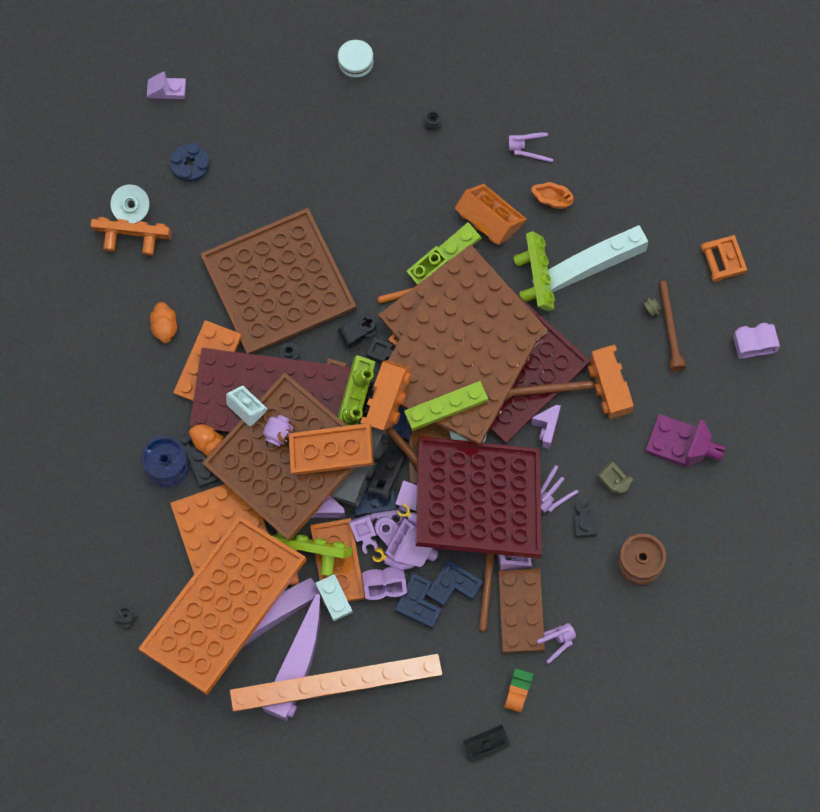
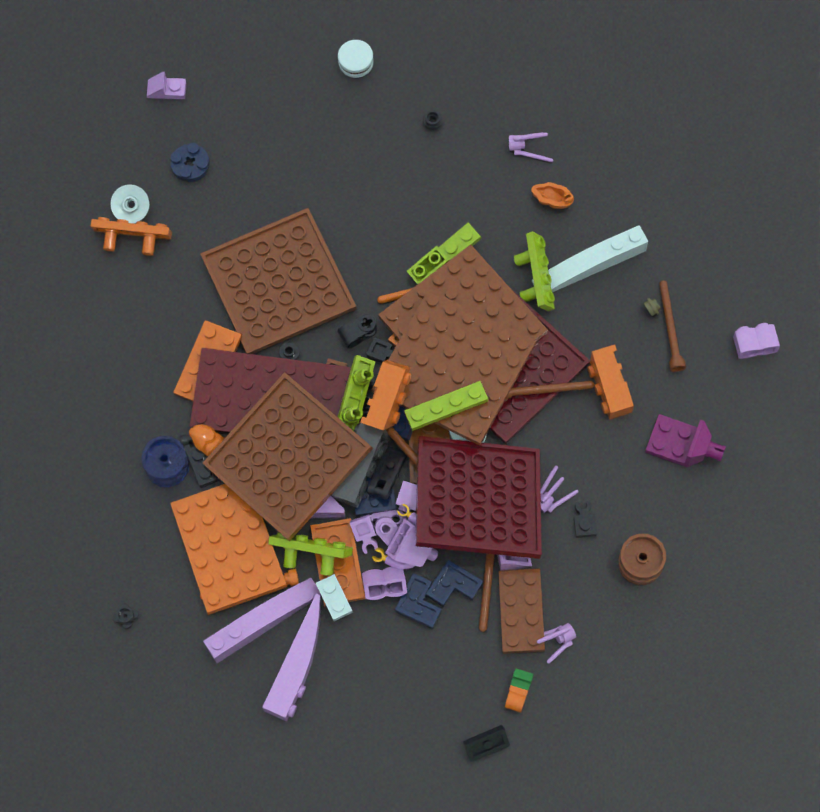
(163, 322): orange arm -> none
(222, 605): orange plate -> none
(245, 405): light aqua slope -> none
(277, 430): lavender head -> none
(331, 449): orange plate -> none
(335, 682): plate -> none
(489, 213): orange slope -> none
(547, 420): lavender slope -> none
(614, 478): olive bracket -> none
(729, 255): orange plate -> none

